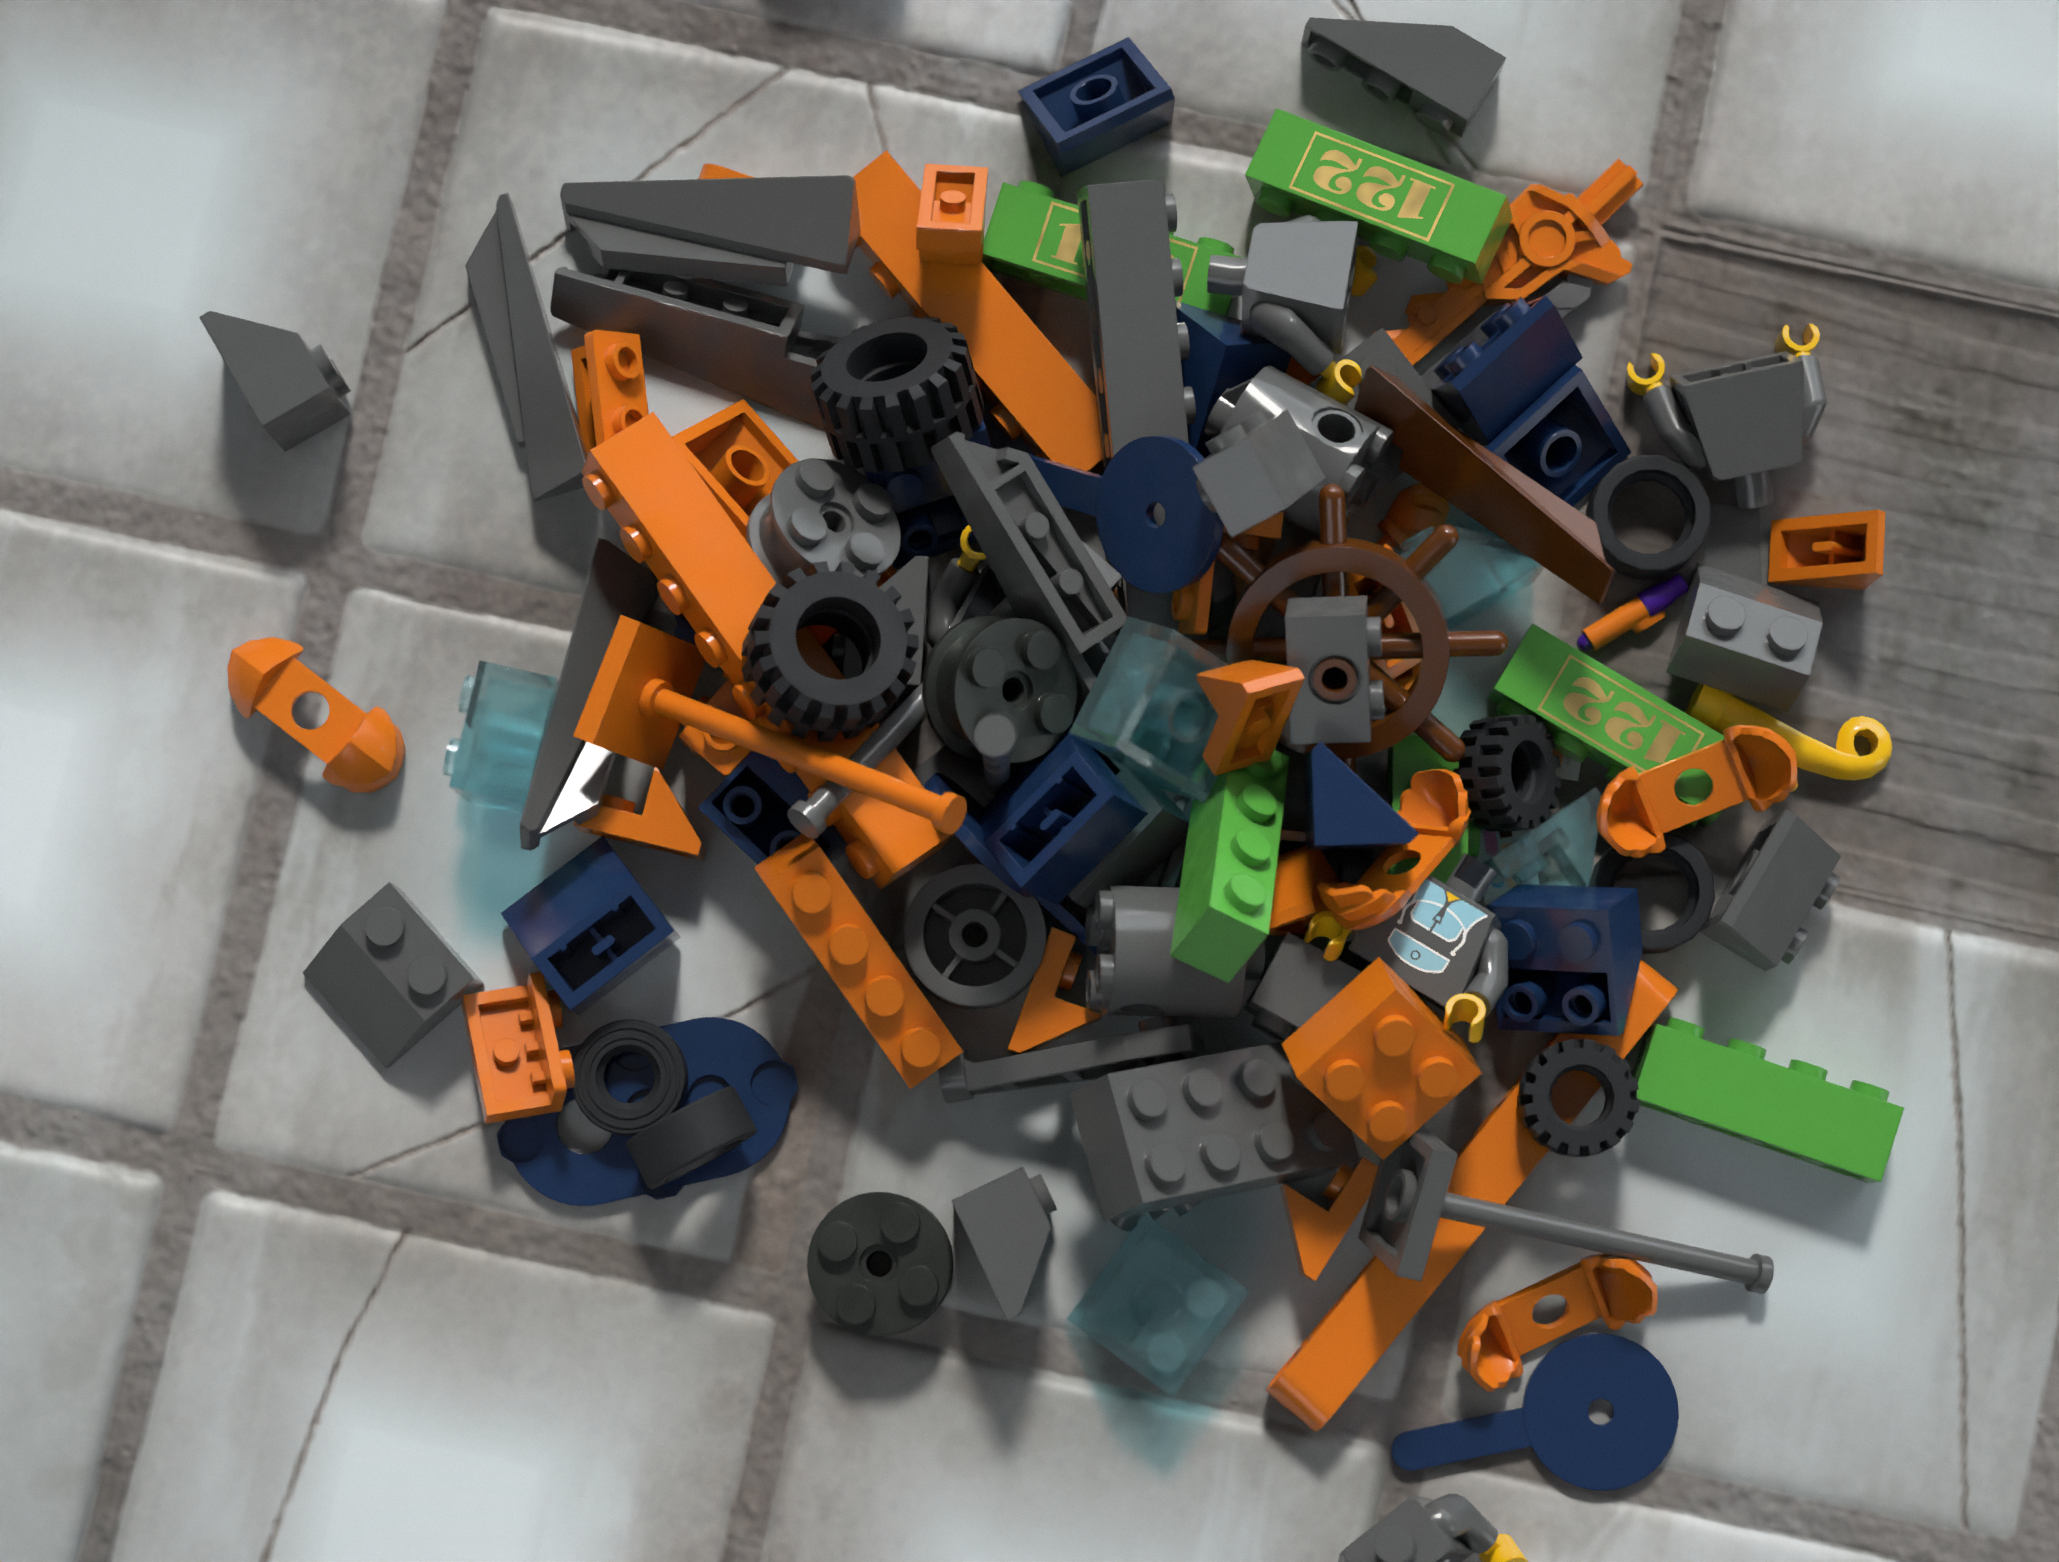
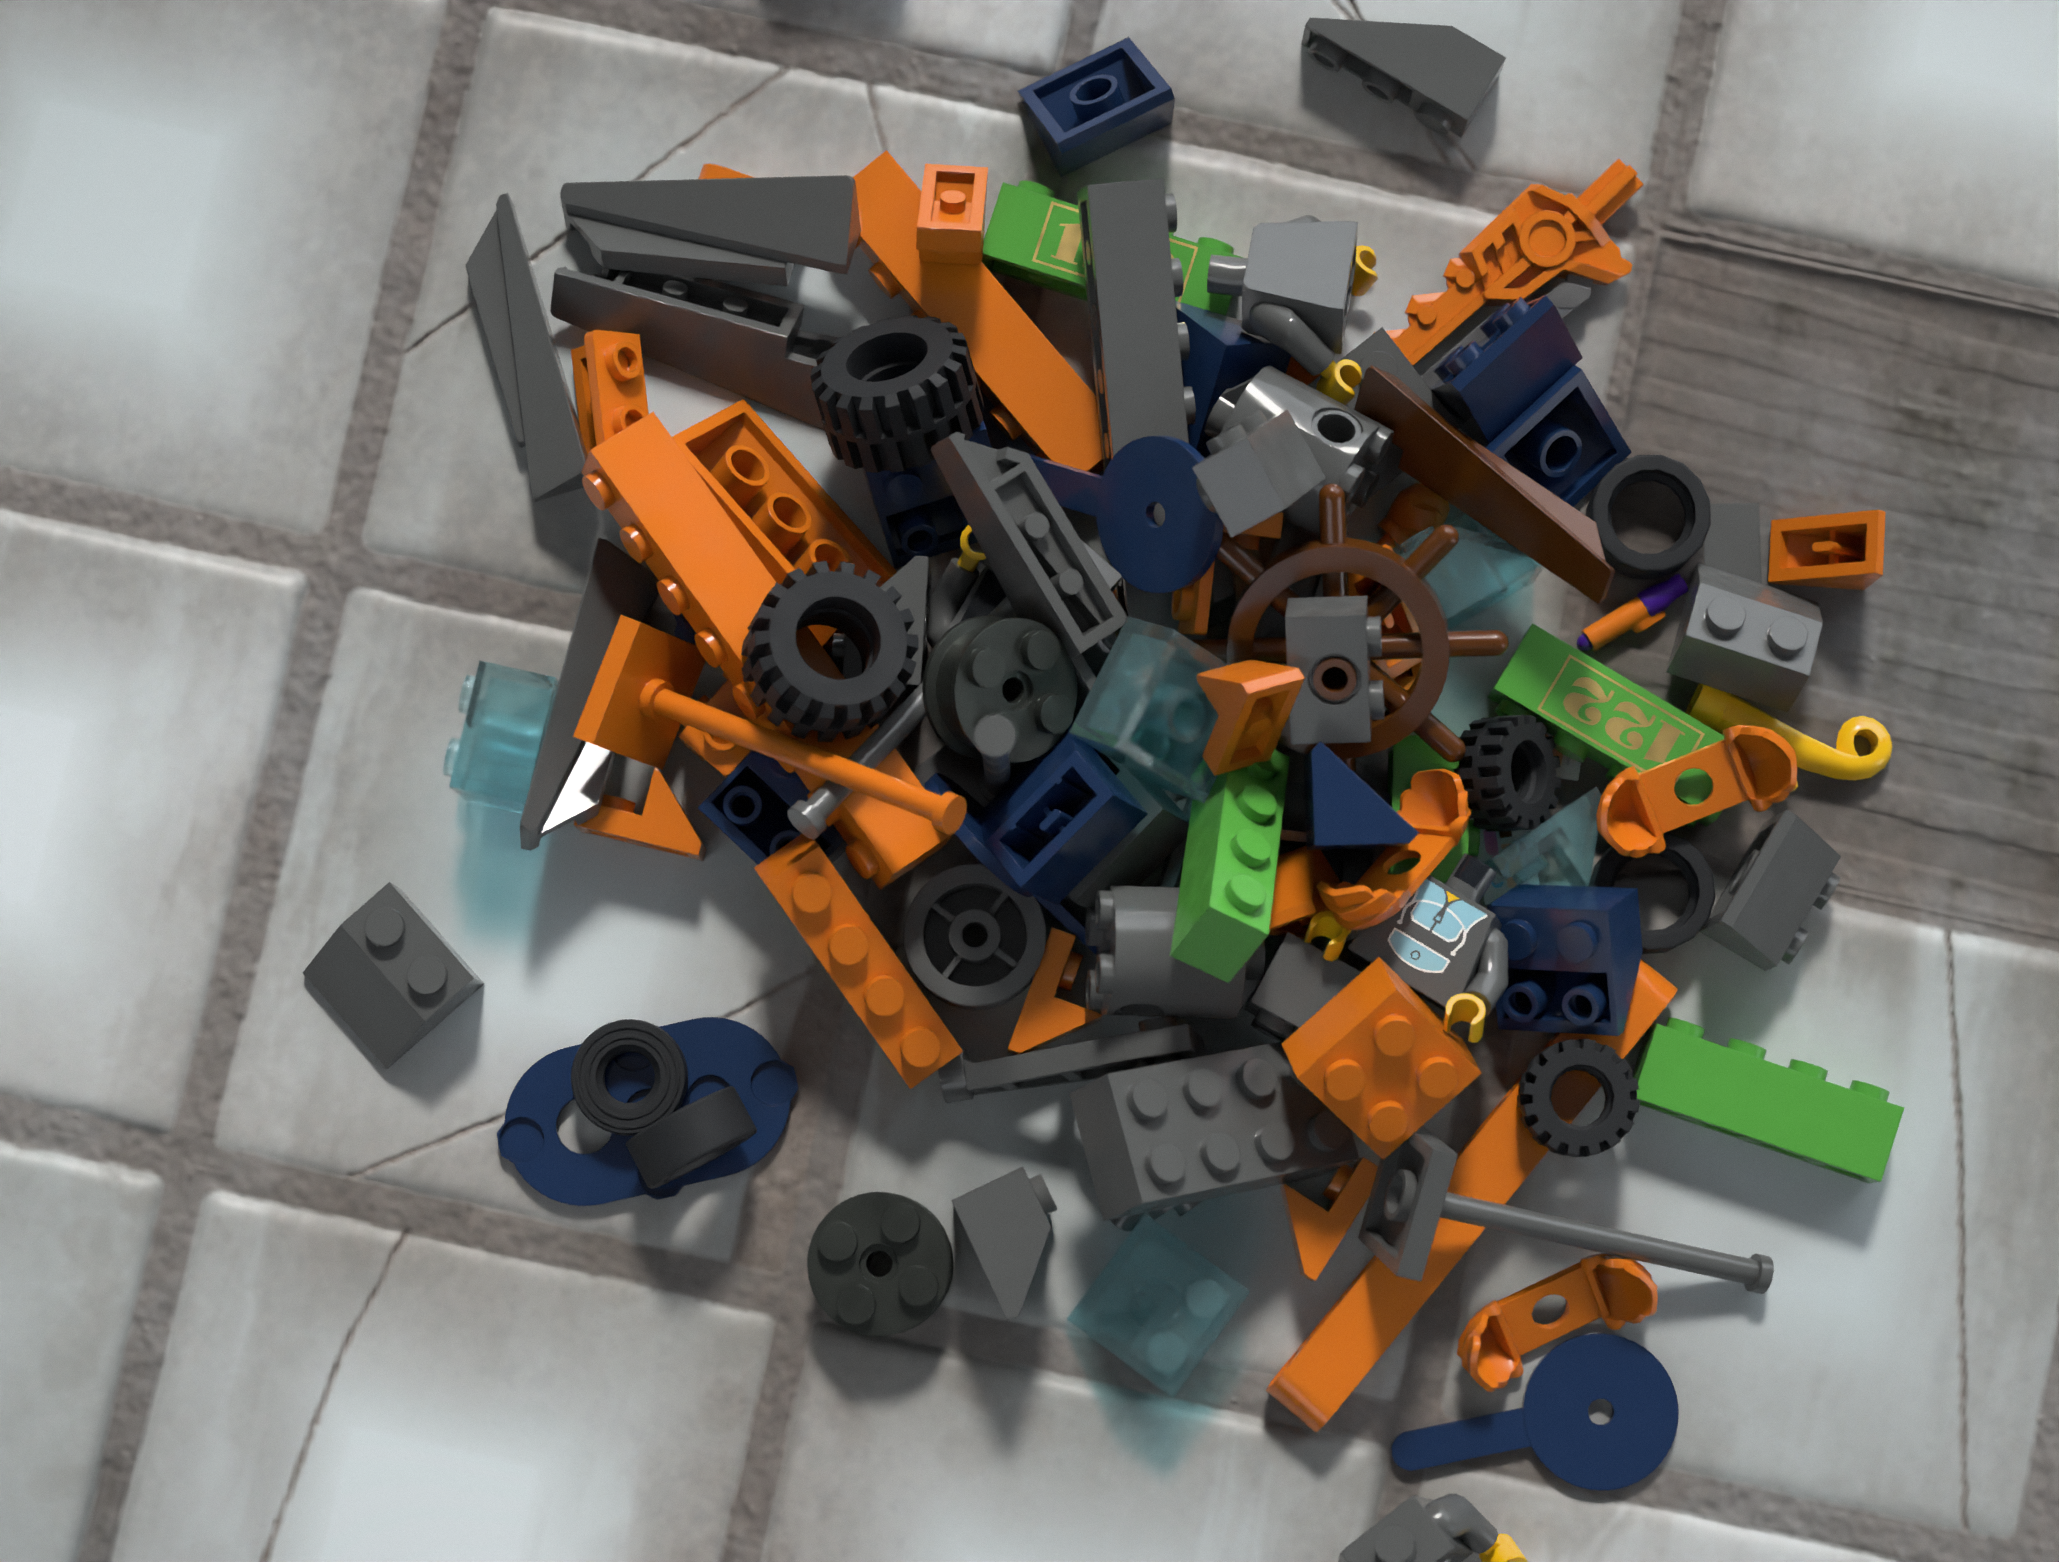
(283, 380): dark grey slope -> none
(358, 747): orange piece -> none
(518, 1050): orange bracket -> none
(589, 926): dark blue slope -> none
(824, 514): dark grey wheel -> none
(1395, 200): bright green brick -> none
(1740, 414): dark grey torso -> none

